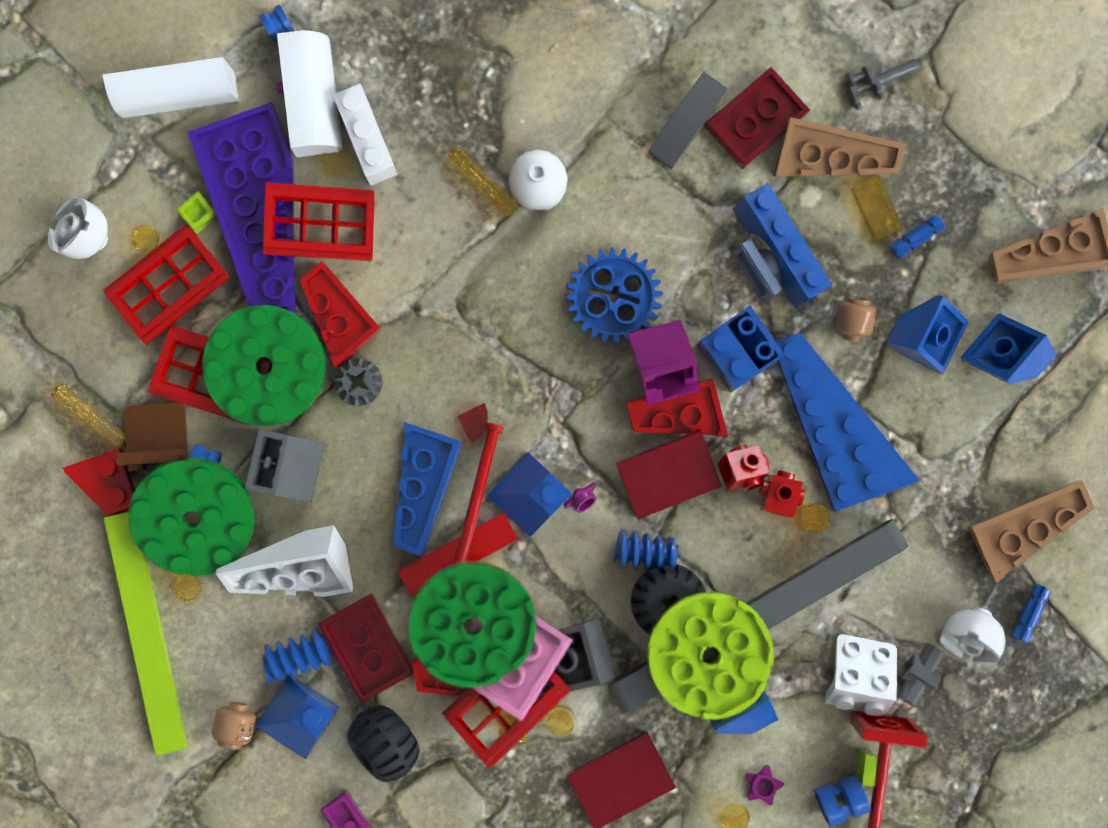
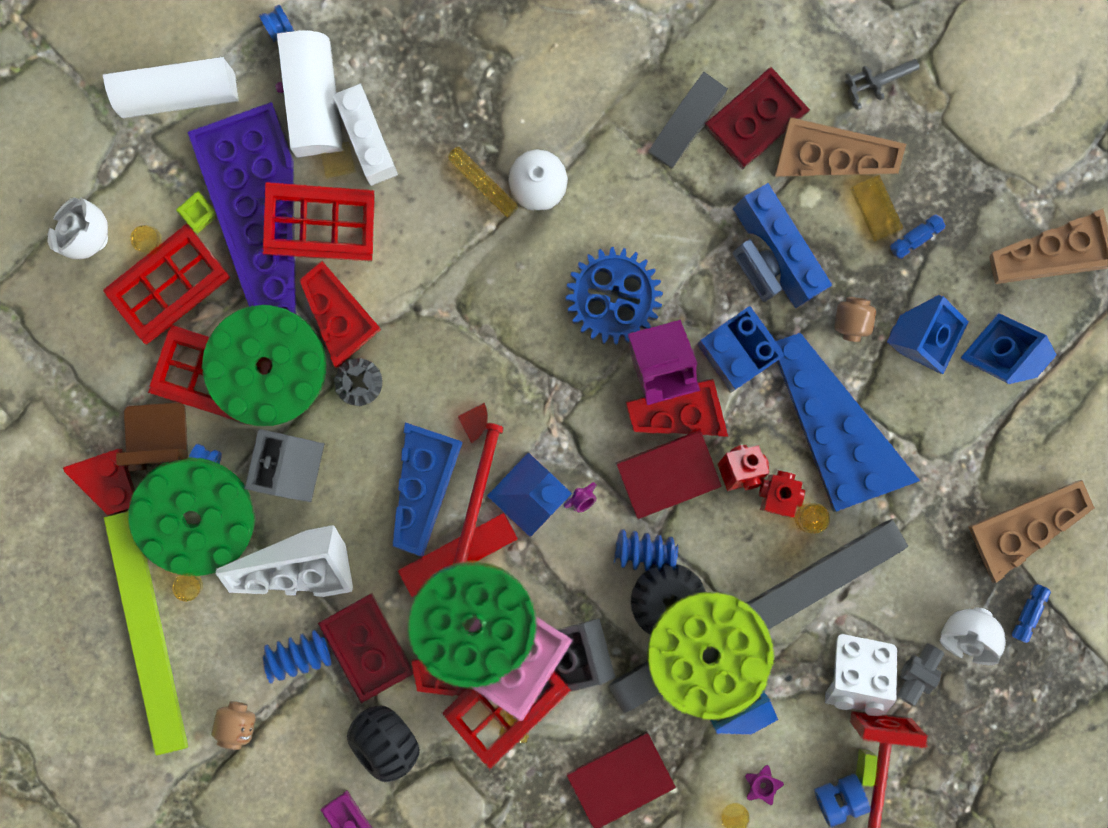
(89, 416): clear yellow axle -> none
(297, 716): blue slope -> none
(560, 720): clear yellow piece -> none

